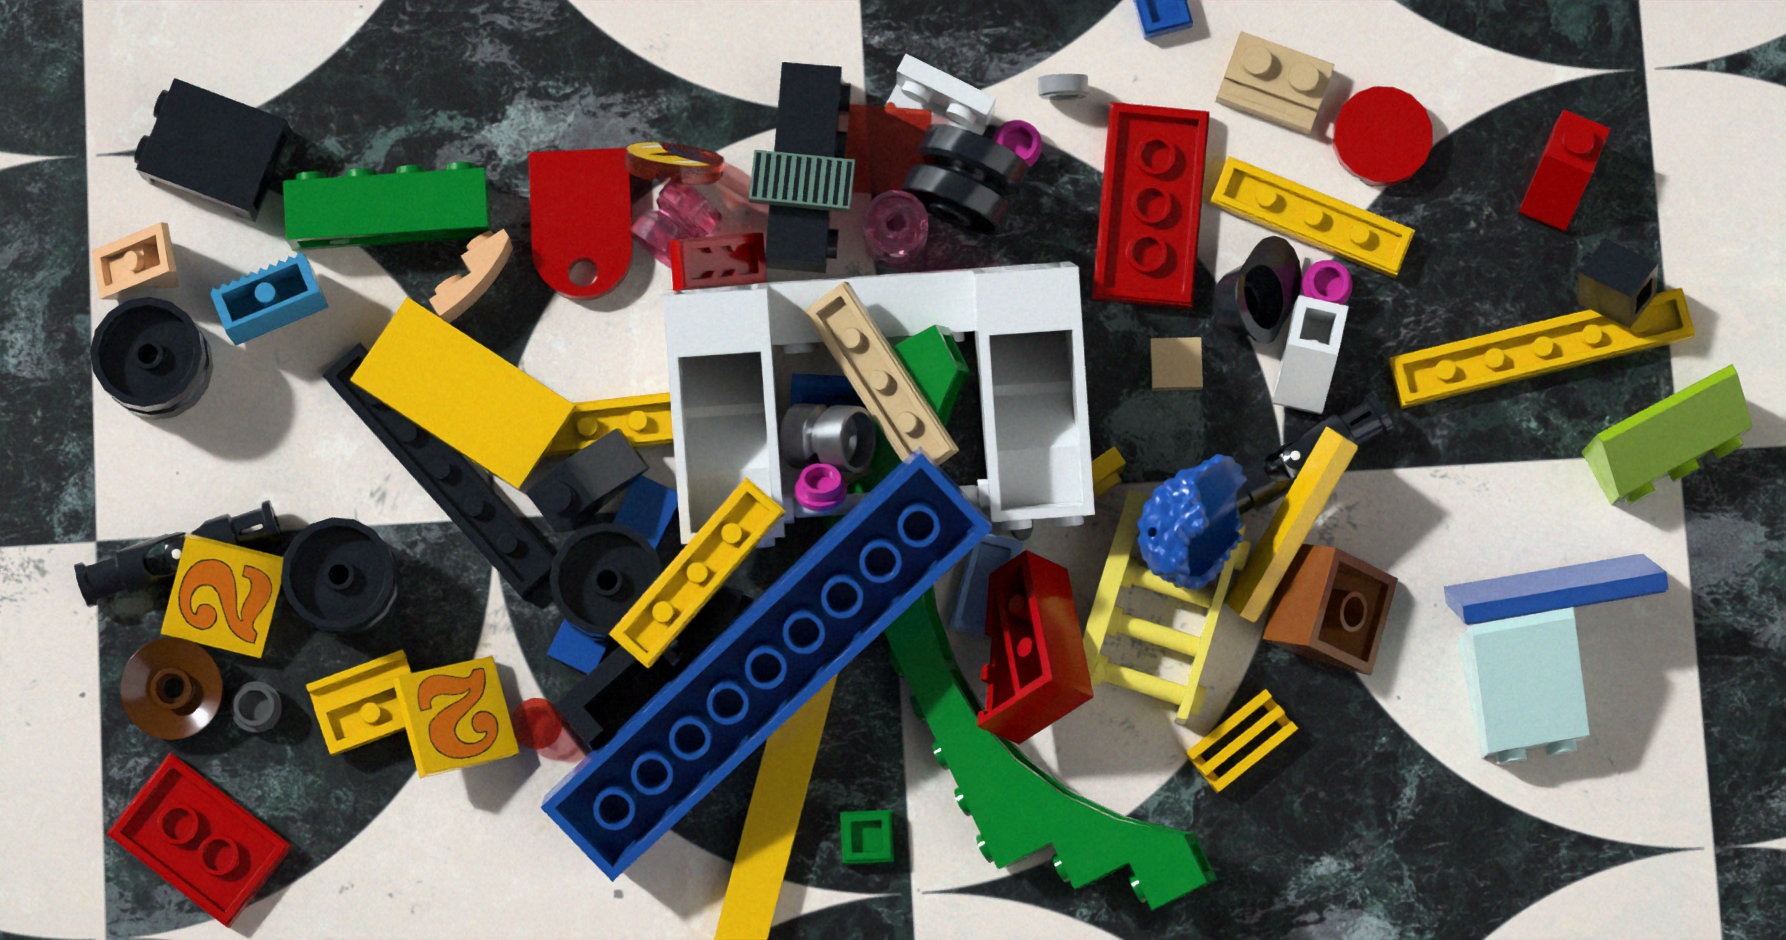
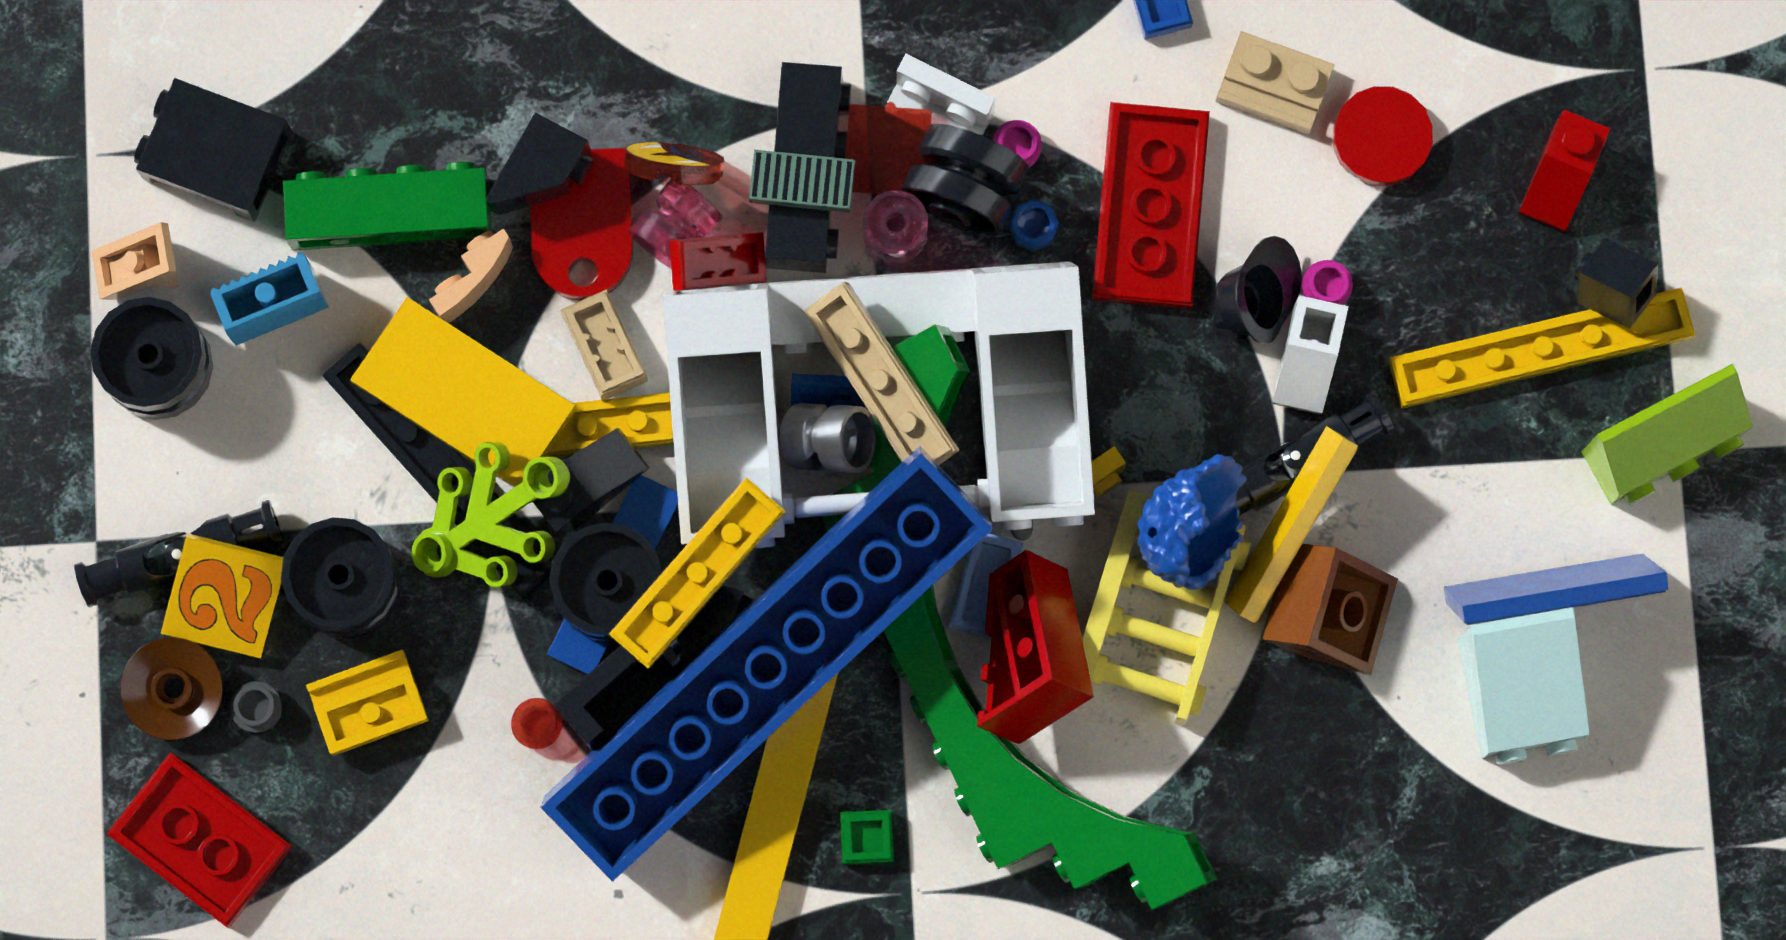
(456, 716): yellow tile -> none
(485, 517): none -> lime plant
(540, 167): none -> black slope
(604, 345): none -> tan plate
(820, 487): dark pink plate -> none
(1033, 225): none -> blue tile
(1063, 86): light grey tile -> none
(1176, 364): tan tile -> none
(1275, 713): yellow tile -> none
(1312, 217): yellow tile -> none

